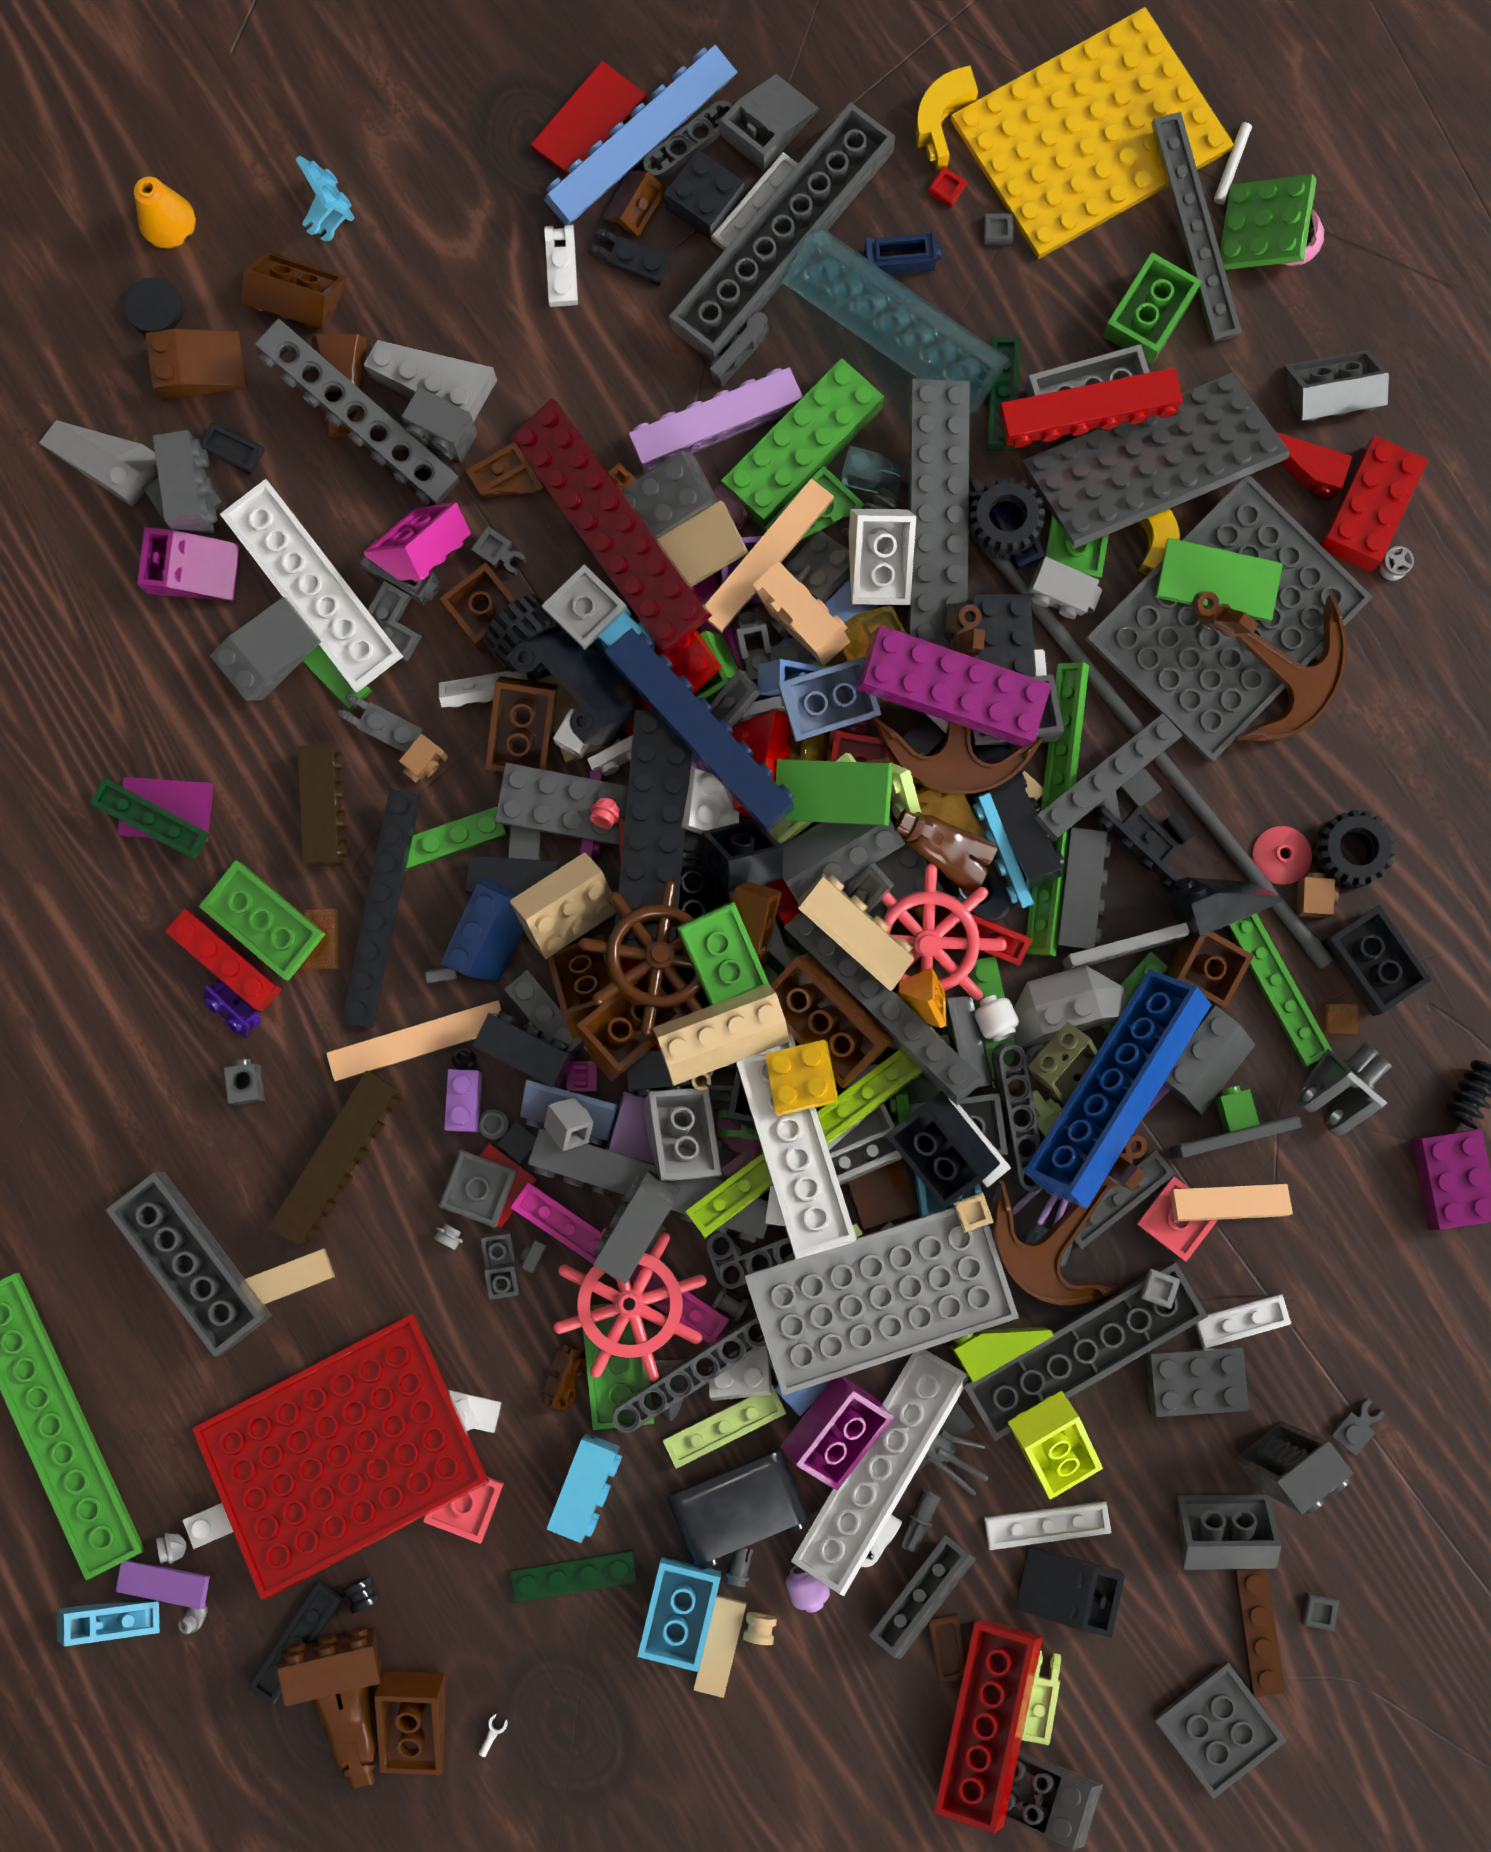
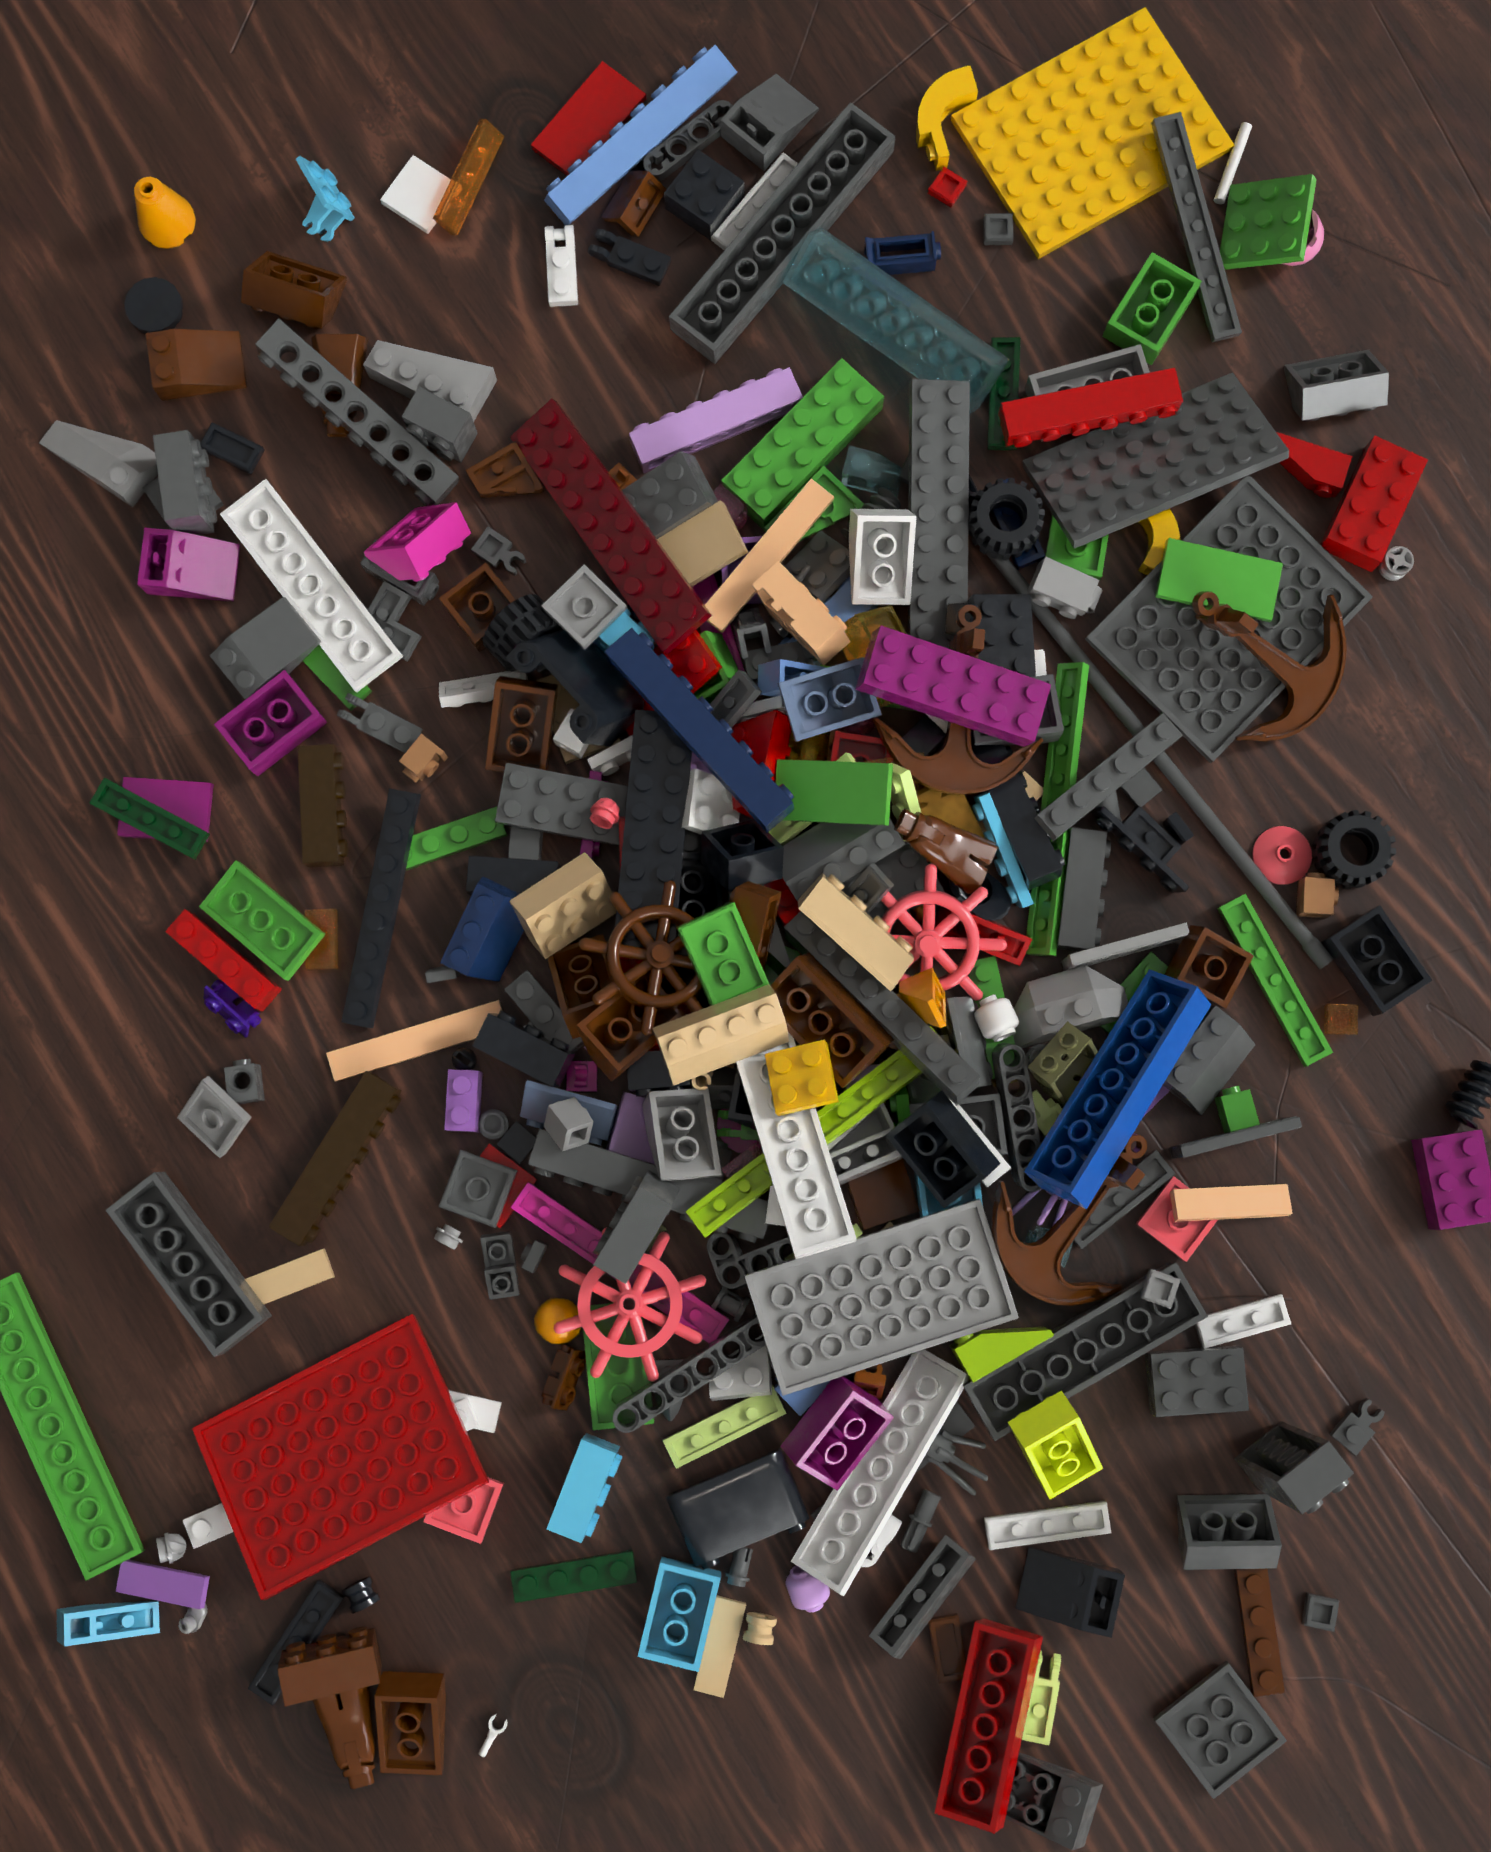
(214, 1117): none -> light grey tile
(270, 723): none -> magenta brick
(416, 193): none -> white tile
(468, 177): none -> clear orange tile
(553, 1311): none -> light orange hair
(739, 349): dark grey hinge -> none
(871, 1382): none -> dark orange tile
(973, 1212): tan tile -> none
(1216, 902): black slope -> none
(1352, 1078): dark grey piece -> none

